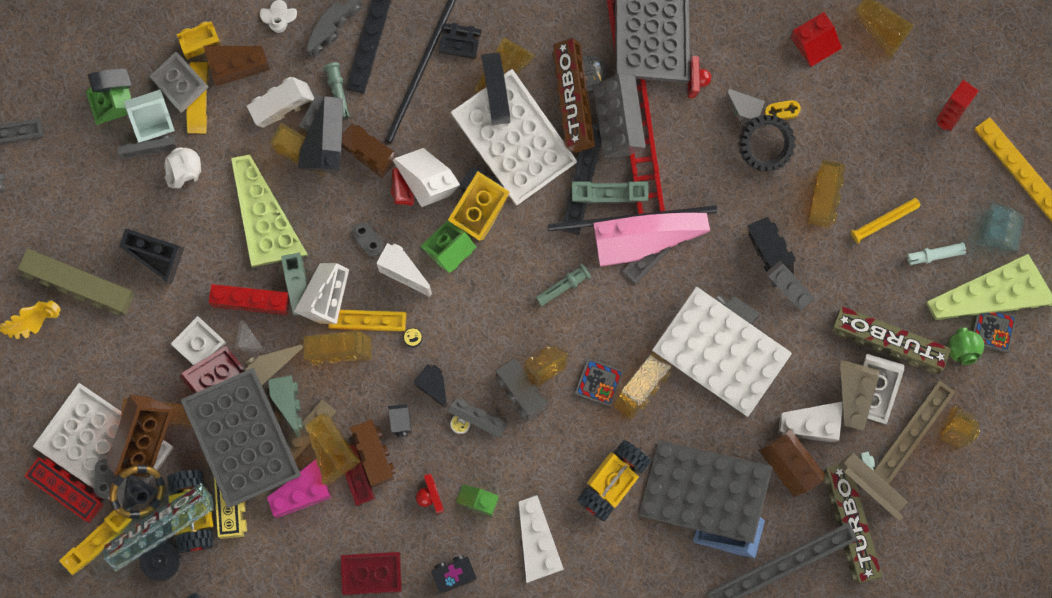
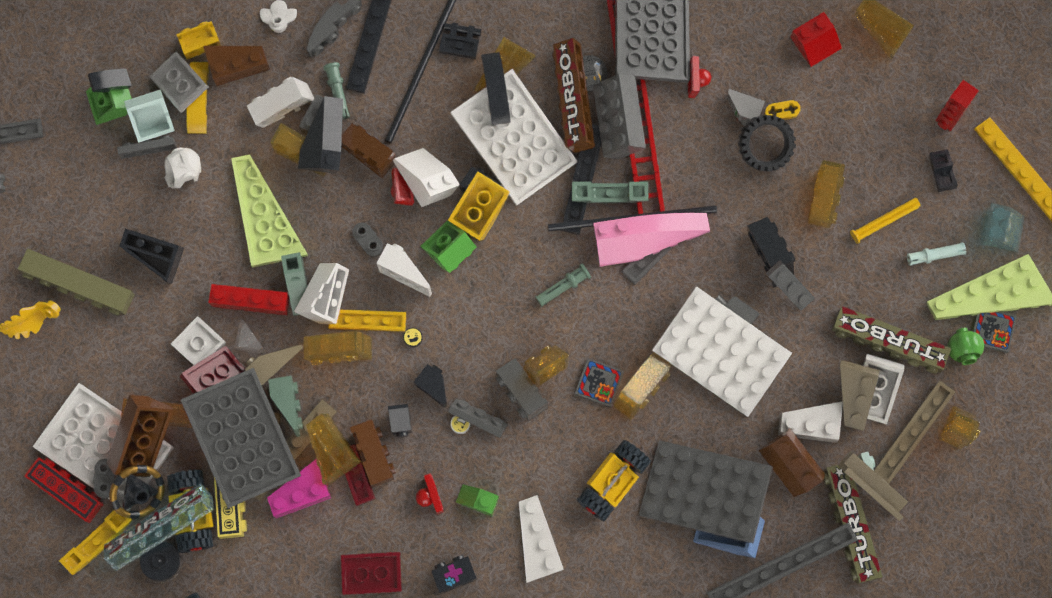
(942, 170): none -> black slope

